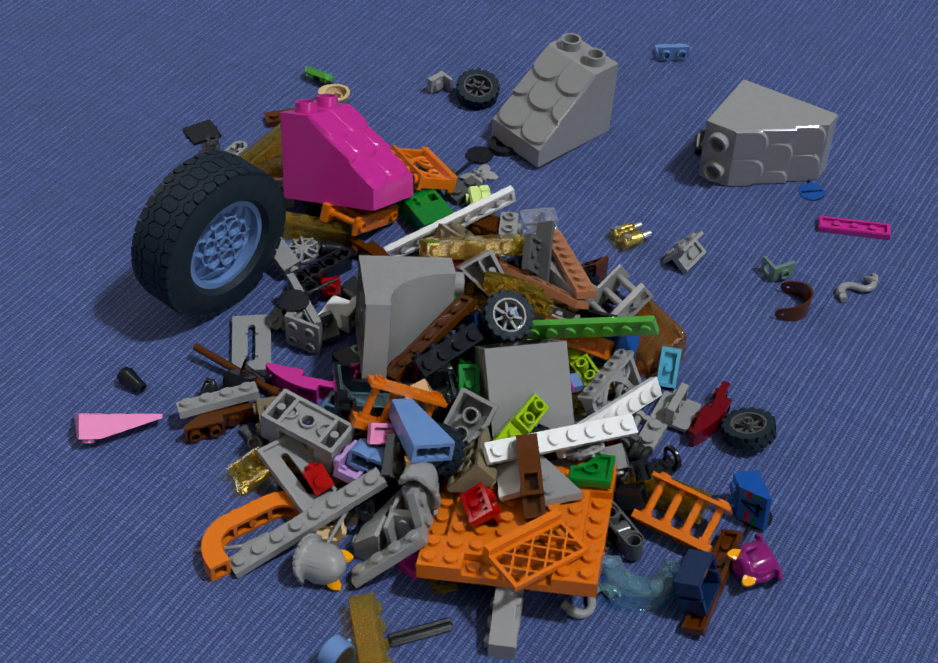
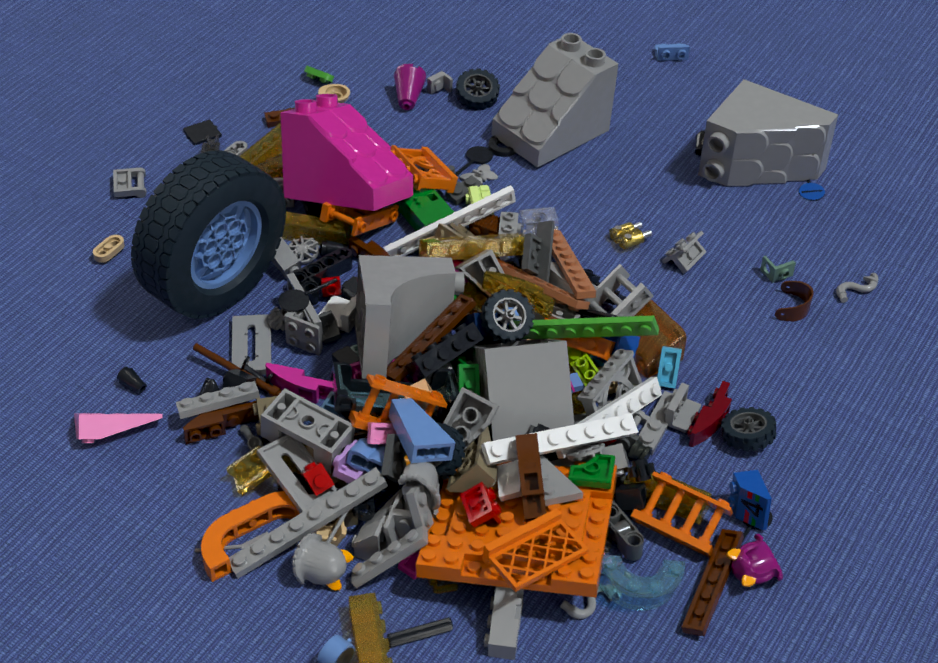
(108, 248): none -> tan plate
(123, 182): none -> light grey plate
(408, 84): none -> magenta cone
(523, 419): lime slope -> none
(599, 266): reddish brown slope -> none
(668, 464): black piece -> none
(697, 582): dark blue piece -> none
(854, 227): dark pink tile -> none

